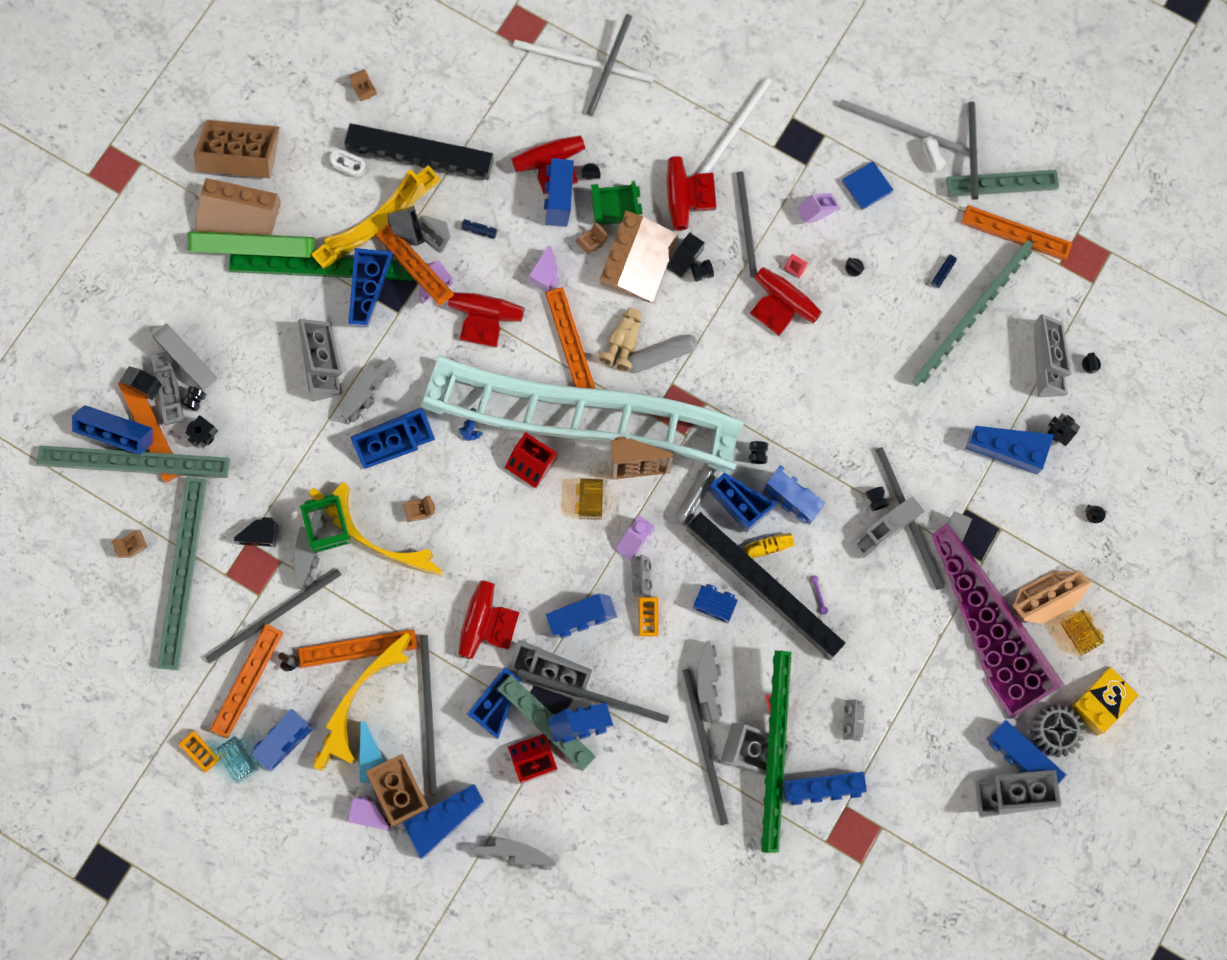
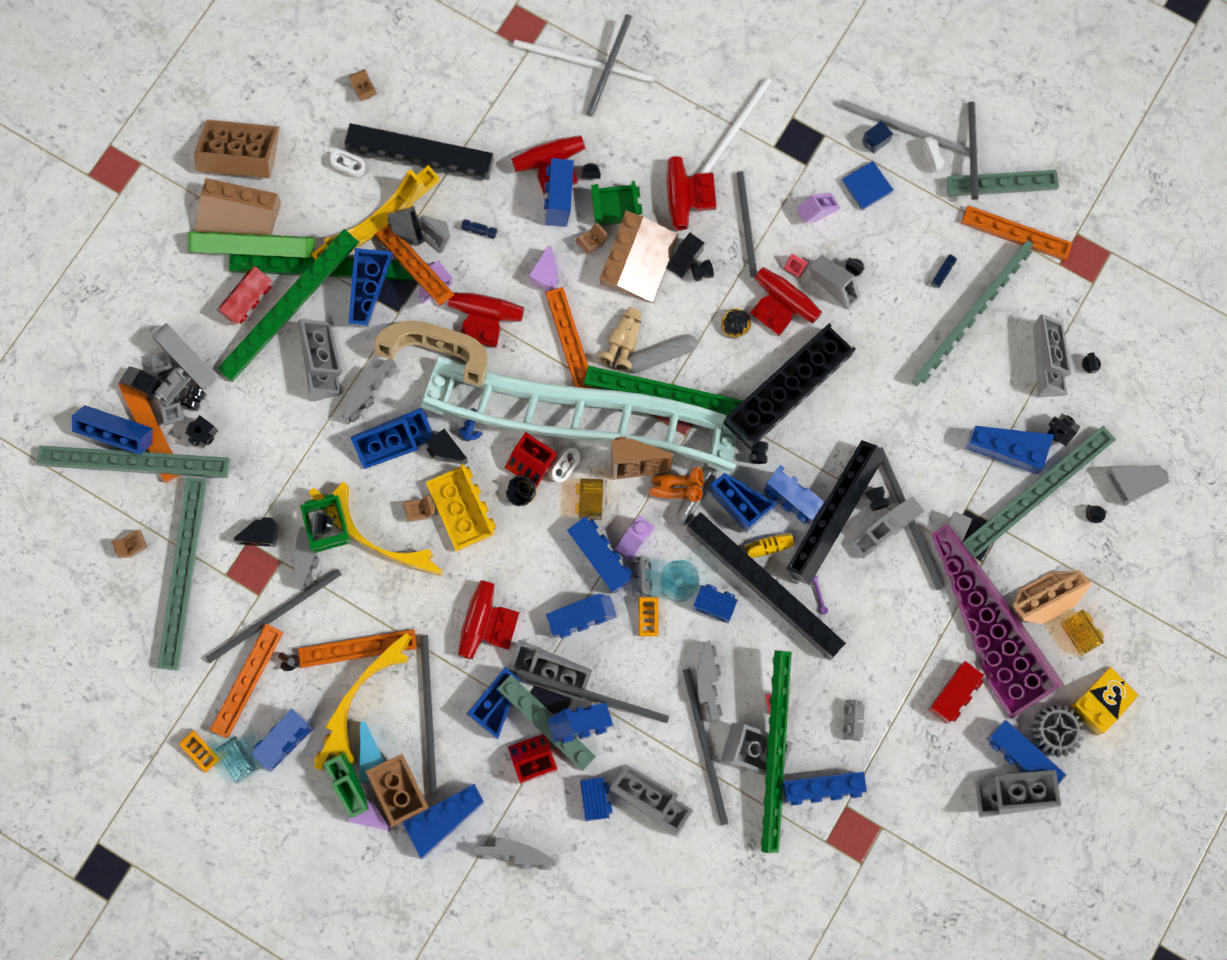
(167, 392): none -> light grey hinge
(245, 296): none -> brick
(288, 305): none -> green plate
(322, 524): none -> black plate
(346, 784): none -> green slope
(438, 339): none -> tan arch
(445, 449): none -> black slope
(461, 507): none -> yellow bracket
(521, 490): none -> black hair
(565, 466): none -> white plate
(595, 799): none -> blue brick
(600, 555): none -> blue brick
(618, 381): none -> green plate
(652, 799): none -> light grey slope
(668, 481): none -> orange piece
(679, 569): none -> clear light blue brick
(735, 323): none -> black hair
(788, 386): none -> black tile
(835, 281): none -> light grey slope
(835, 512): none -> black brick
(877, 137): none -> dark blue brick
(956, 693): none -> red brick
(1038, 491): none -> sand green plate
(1136, 481): none -> light grey slope

